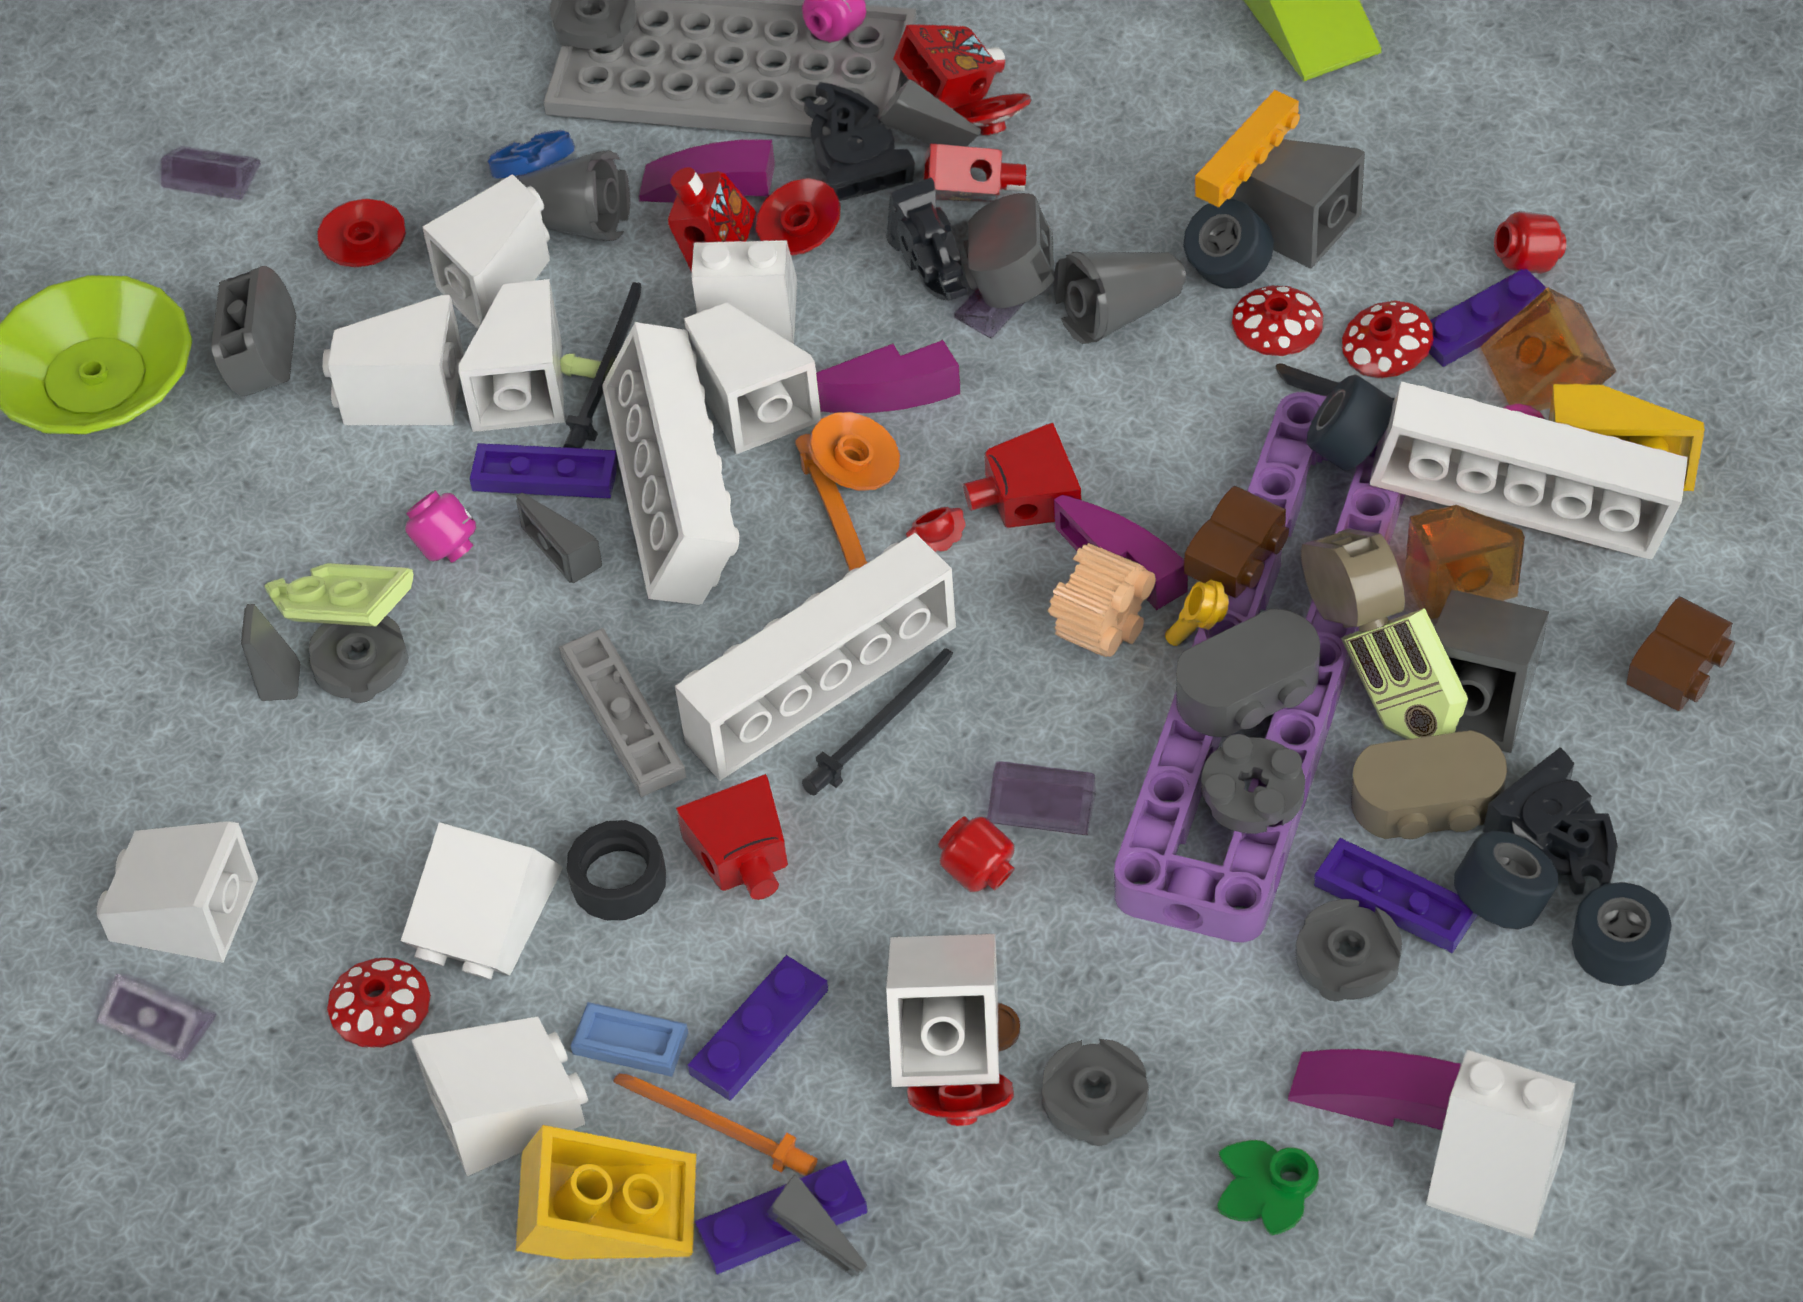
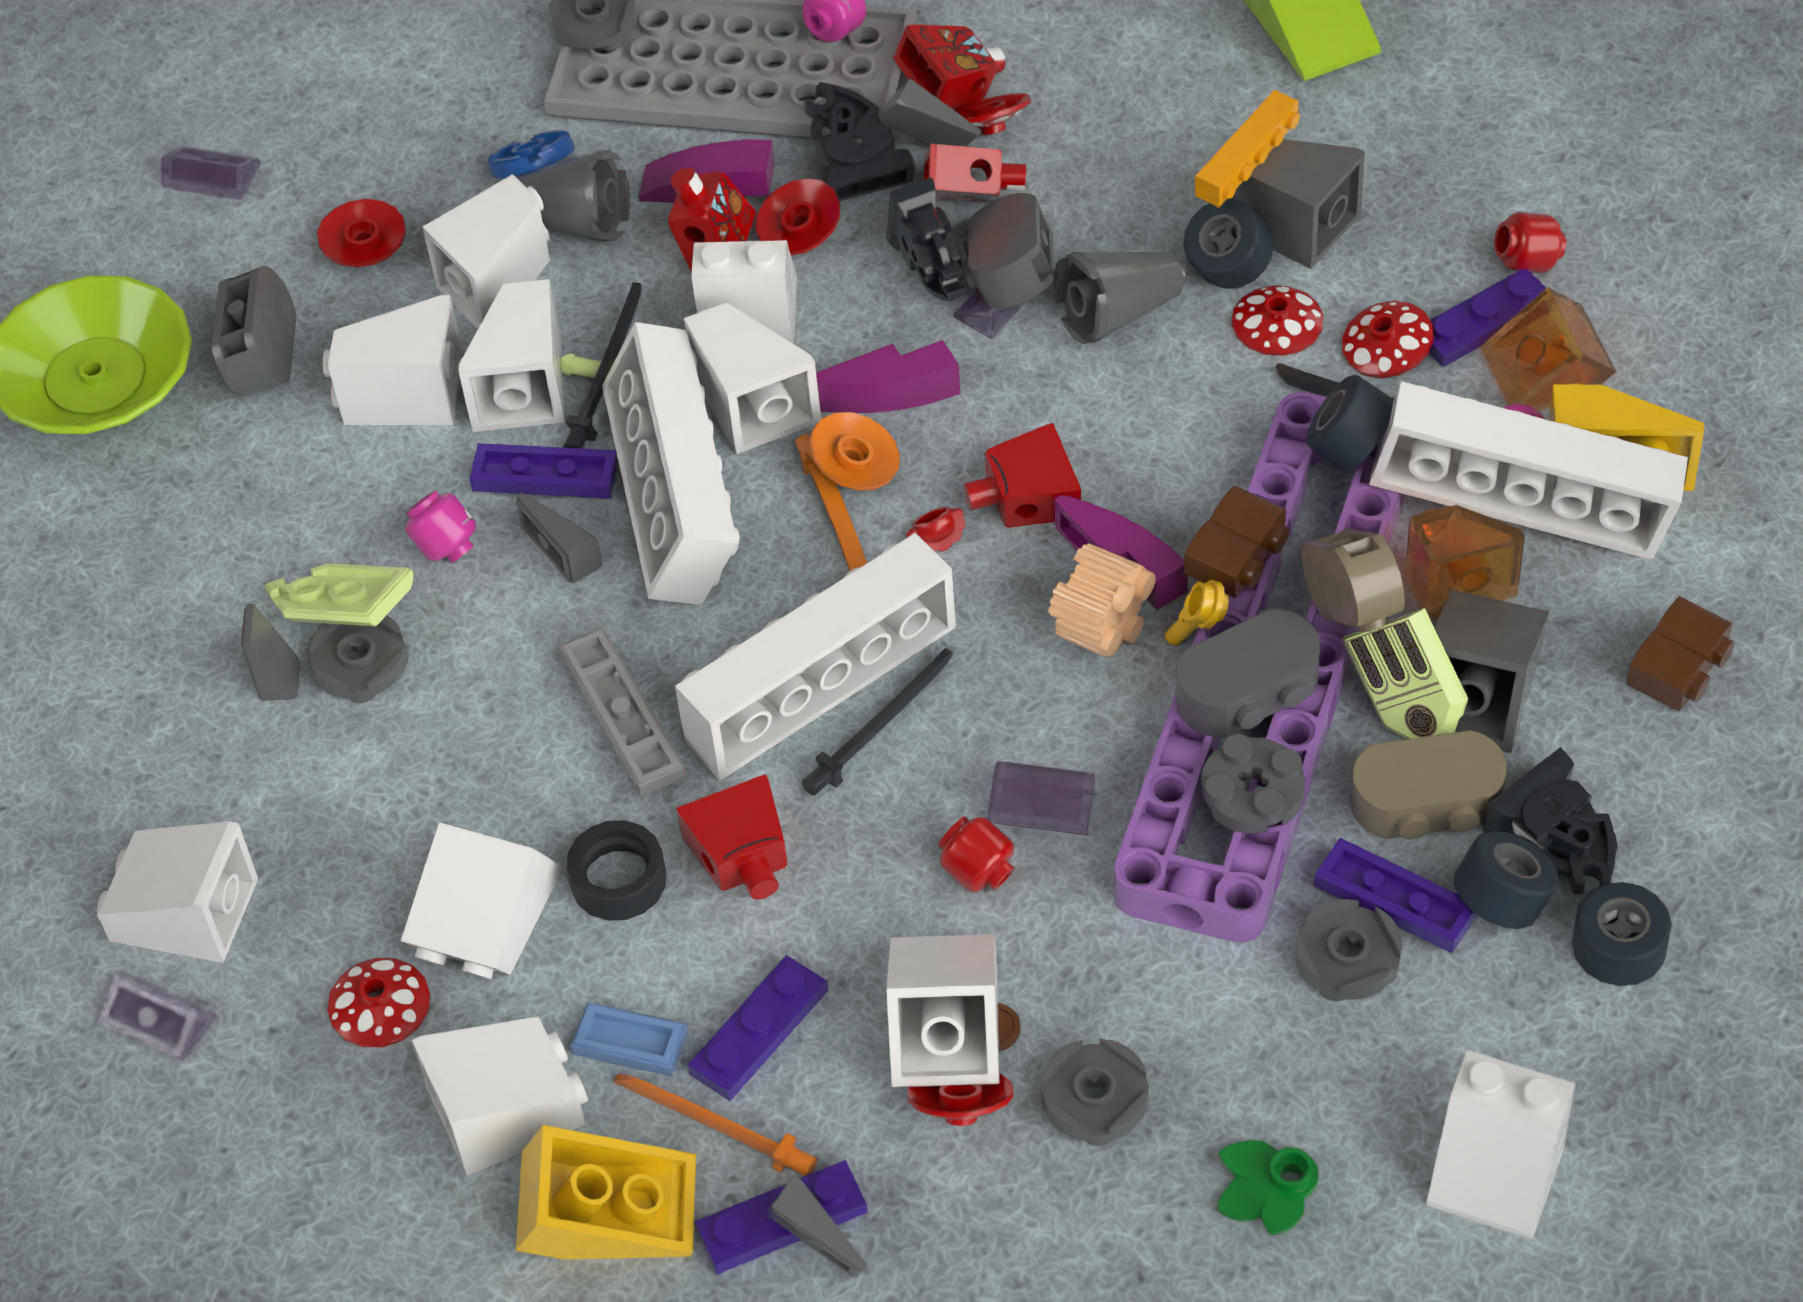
(1376, 1085): magenta slope -> none

